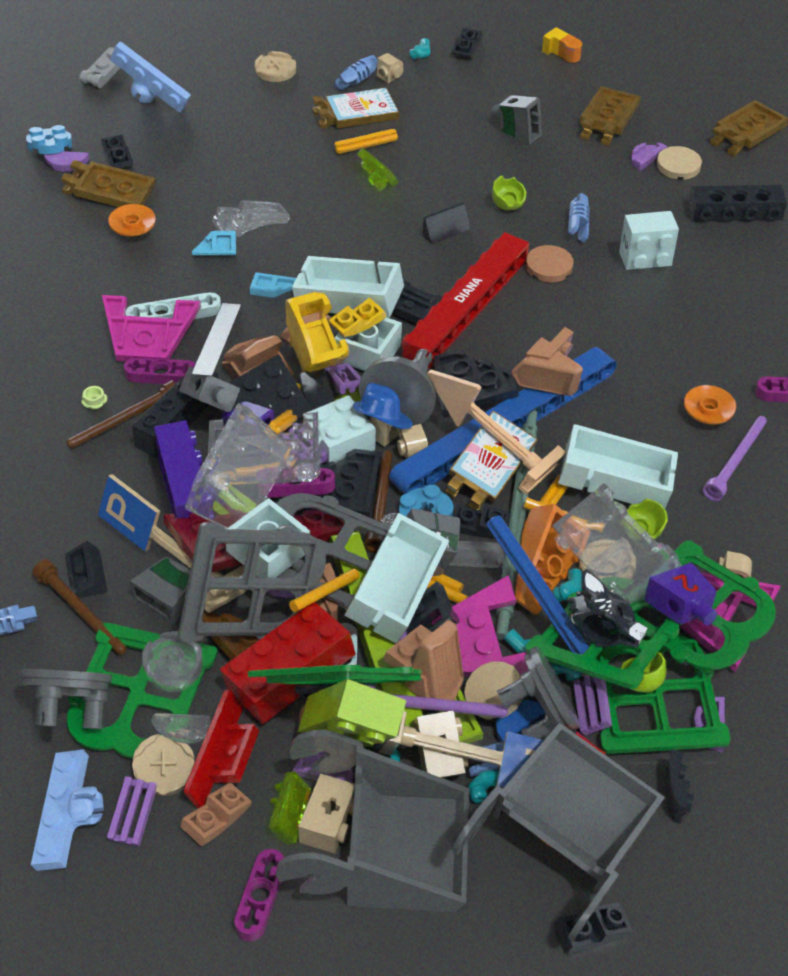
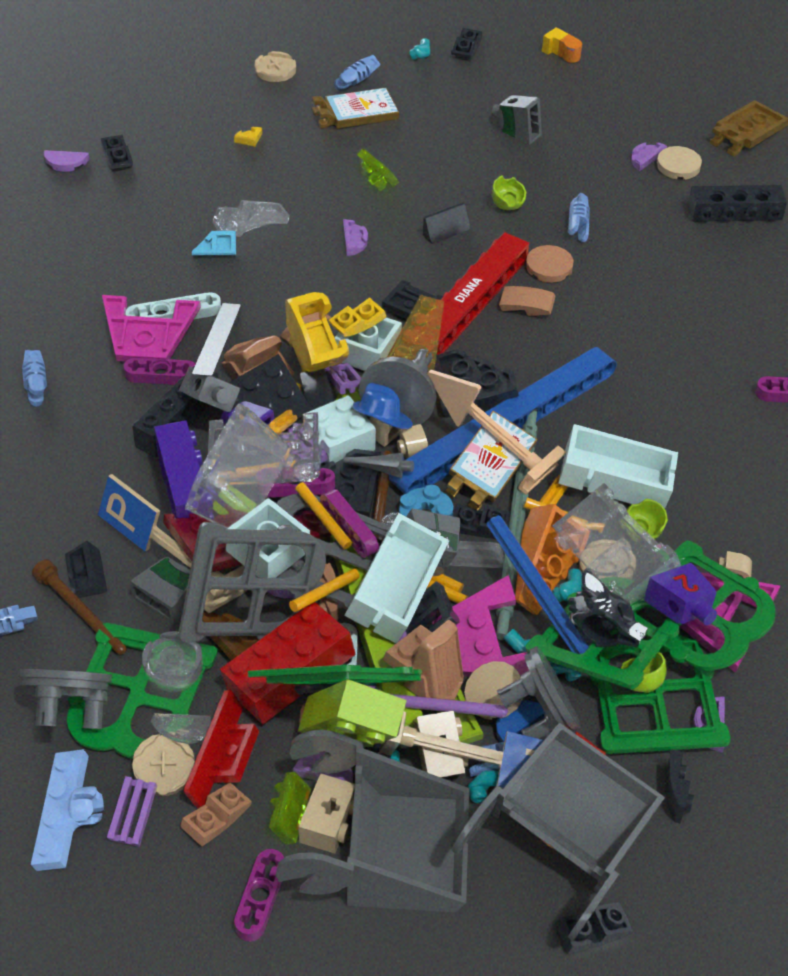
(34, 376): none -> medium blue hinge
(48, 140): dark azure plate -> none
(94, 397): yellowish green plate -> none
(100, 71): light grey plate -> none
(107, 184): pearl gold tile -> none
(119, 418): reddish brown piece -> none
(132, 220): orange dish -> none
(148, 80): light blue plate -> none
(248, 137): none -> yellow tile
(270, 285): medium azure tile -> none
(323, 515): none -> light orange bar
(350, 282): light aqua piece -> none
(355, 237): none -> medium lavender tile
(361, 536): none -> magenta beam
(365, 141): light orange axle -> none
(389, 67): tan plate -> none
(391, 464): none -> dark grey piece
(420, 331): none -> clear yellow wing
(532, 300): none -> nougat slope
(548, 366): nougat piece -> none
(582, 709): medium lavender tile -> none
(609, 113): pearl gold tile -> none
(648, 240): light aqua brick -> none
(710, 404): orange dish -> none
(717, 486): medium lavender piece -> none

